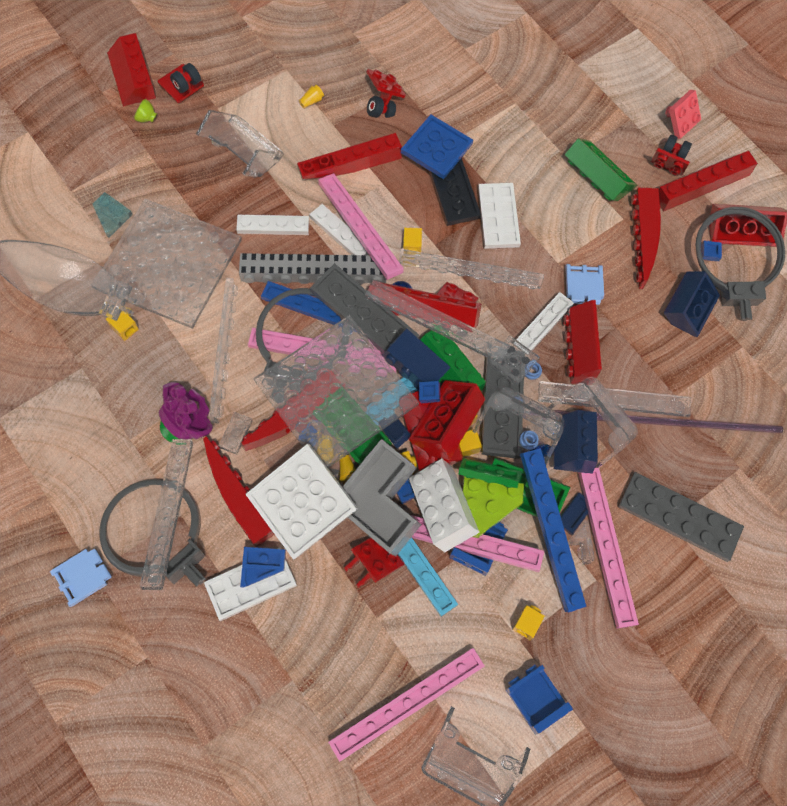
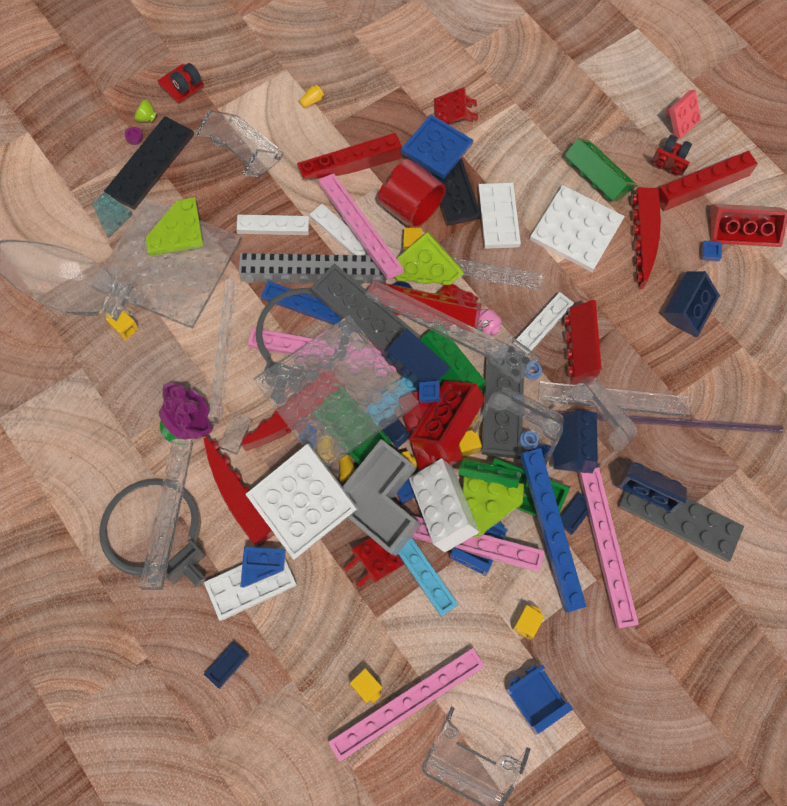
(81, 576): light blue plate -> none
(130, 70): red slope -> none
(133, 135): none -> magenta tile
(149, 162): none -> black plate
(176, 230): none -> lime plate
(226, 665): none -> dark blue tile
(366, 687): none -> yellow brick
(388, 86): red plate -> none
(411, 194): none -> red brick
(428, 263): none -> lime plate
(453, 105): none -> red plate
(489, 322): none -> bright pink head
(577, 228): none -> white plate
(583, 538): clear slope -> none
(584, 284): light blue plate -> none
(653, 487): none -> dark blue slope
(743, 293): dark grey brick -> none

